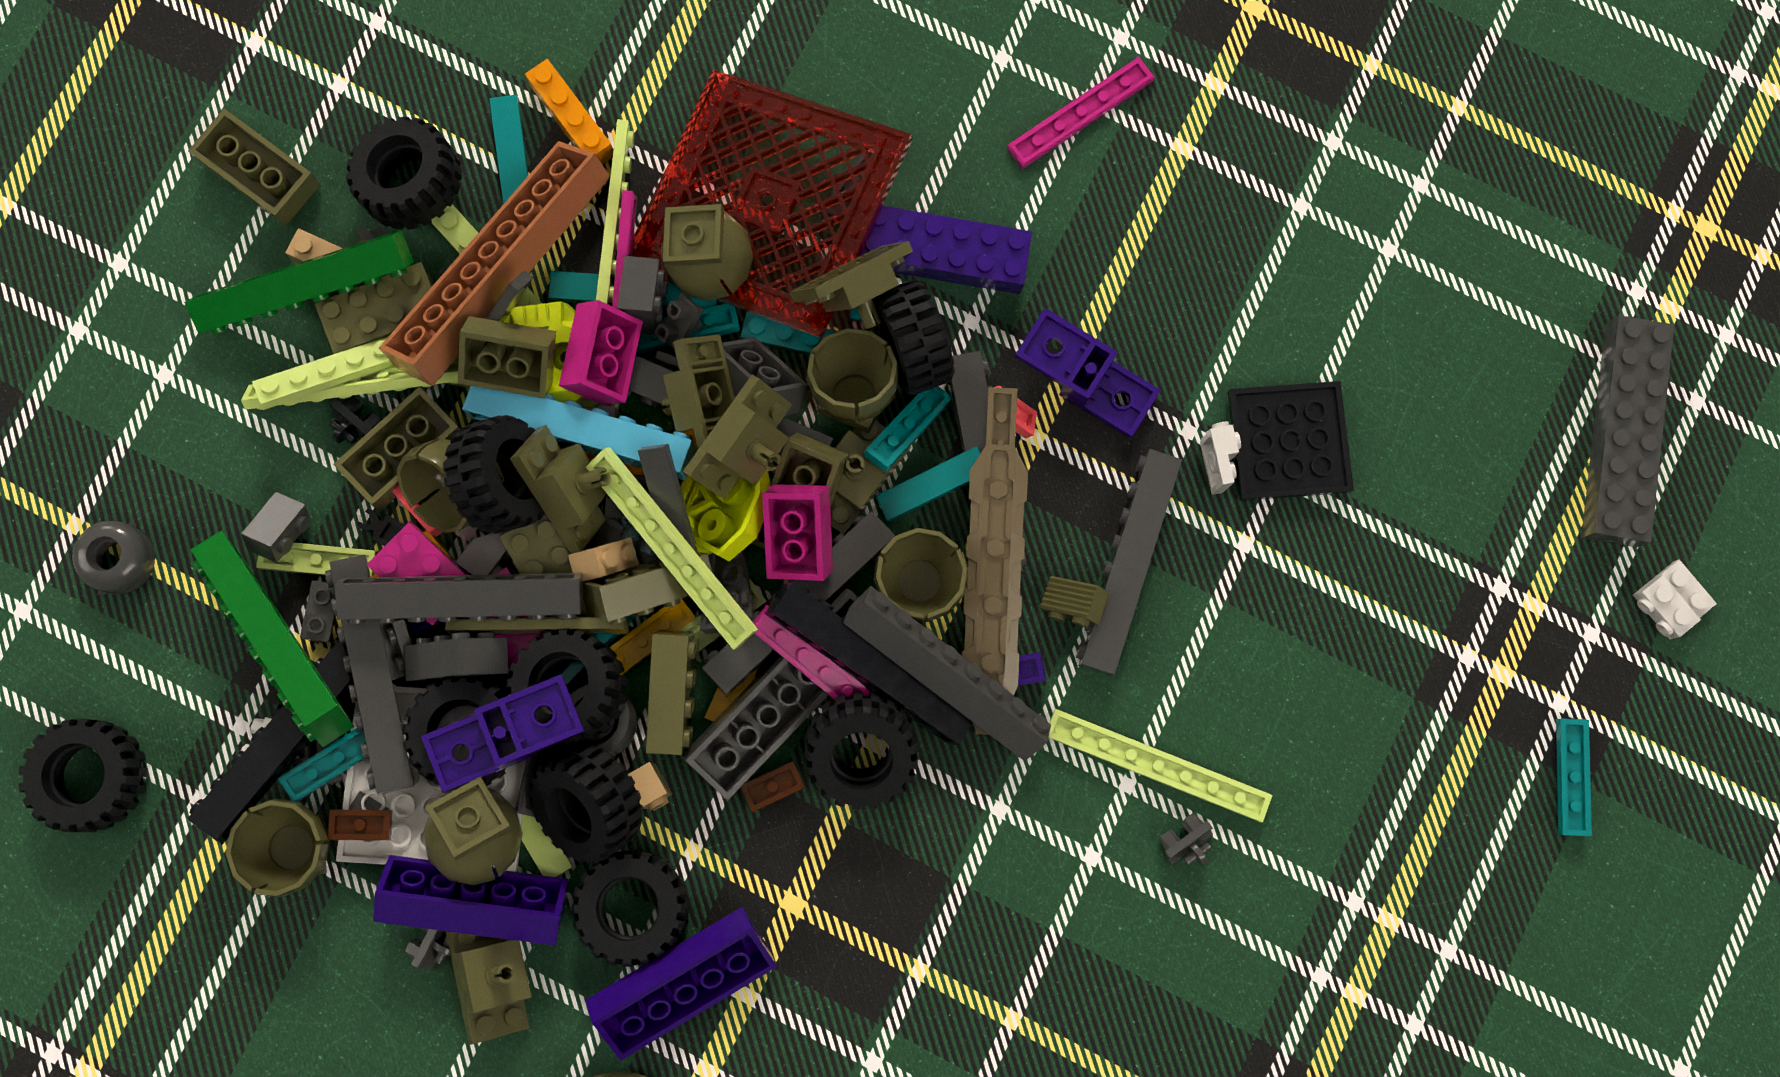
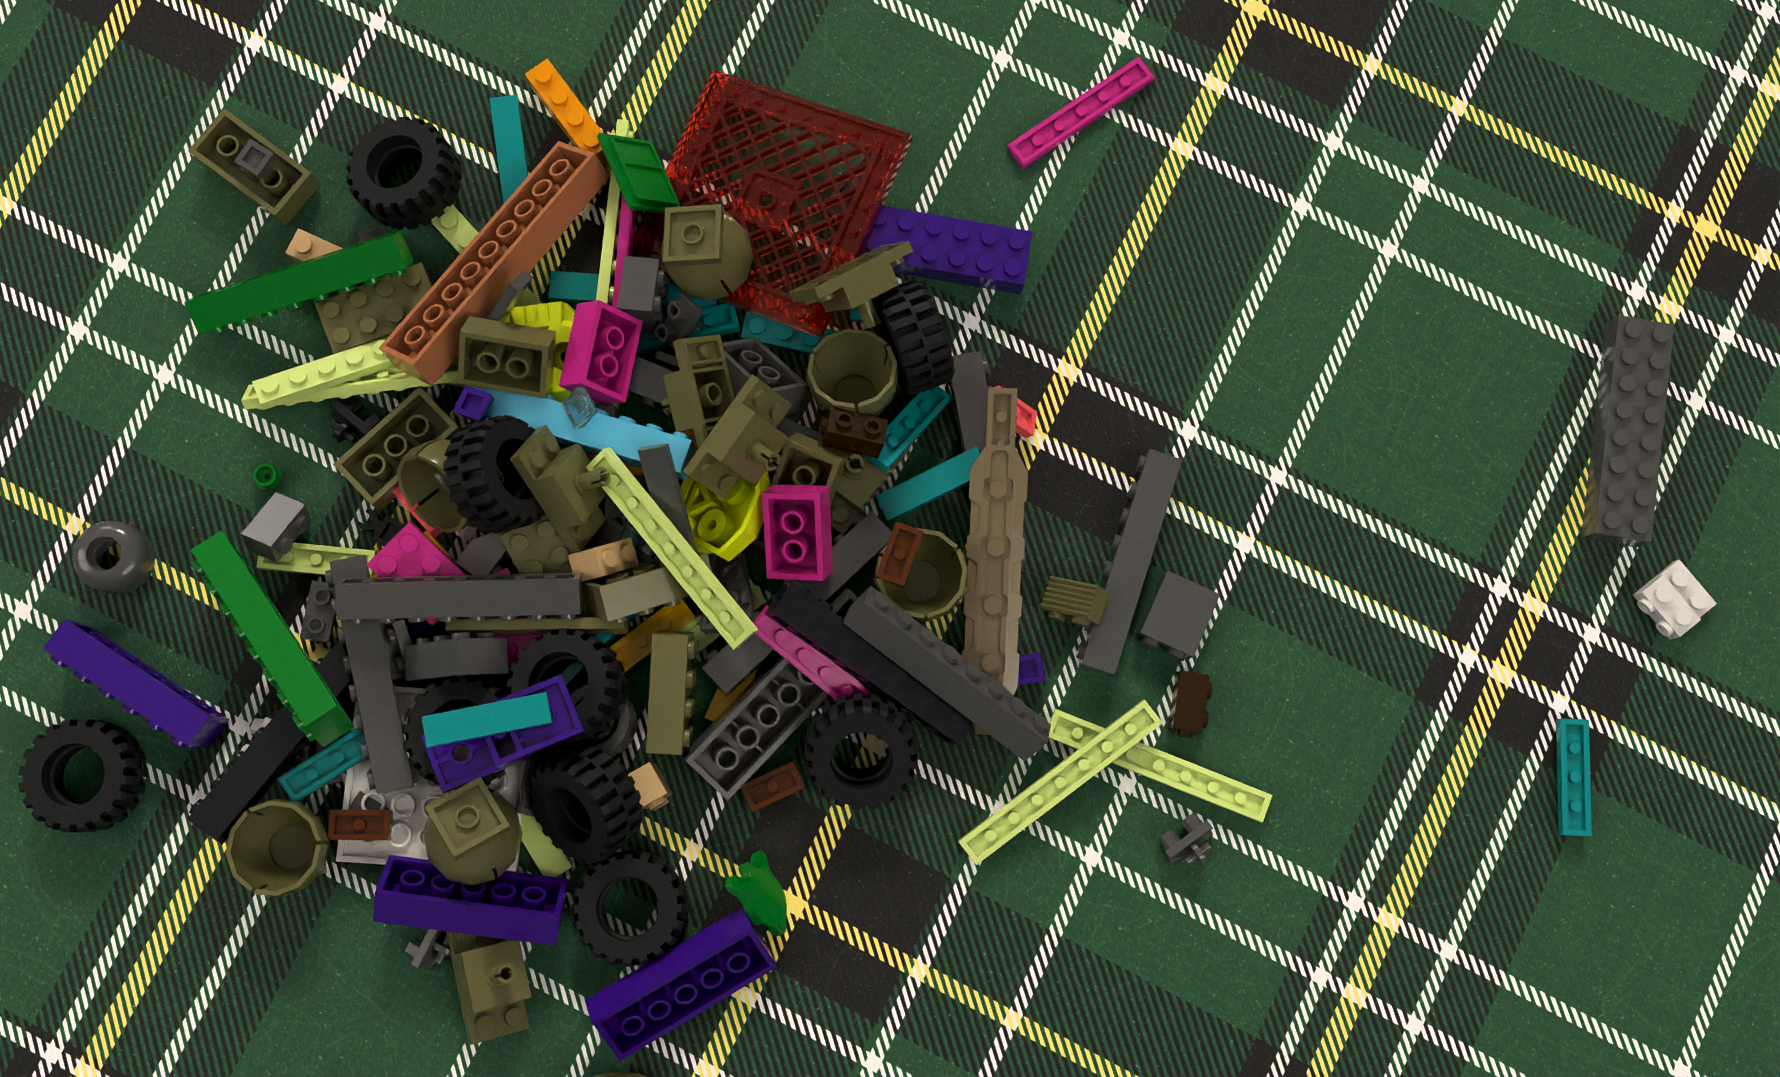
(135, 684): none -> dark purple brick
(255, 159): none -> dark grey plate
(260, 473): none -> green plate
(473, 404): none -> dark purple plate
(486, 720): none -> teal tile
(579, 407): none -> clear light blue plate
(639, 173): none -> green piece
(760, 894): none -> green tile
(853, 432): none -> dark brown brick
(899, 554): none -> reddish brown plate
(1060, 782): none -> yellowish green plate
(1087, 373): dark purple bracket -> none
(1177, 616): none -> dark grey brick
(1189, 702): none -> dark brown brick
(1218, 449): white plate -> none
(1291, 441): black plate -> none

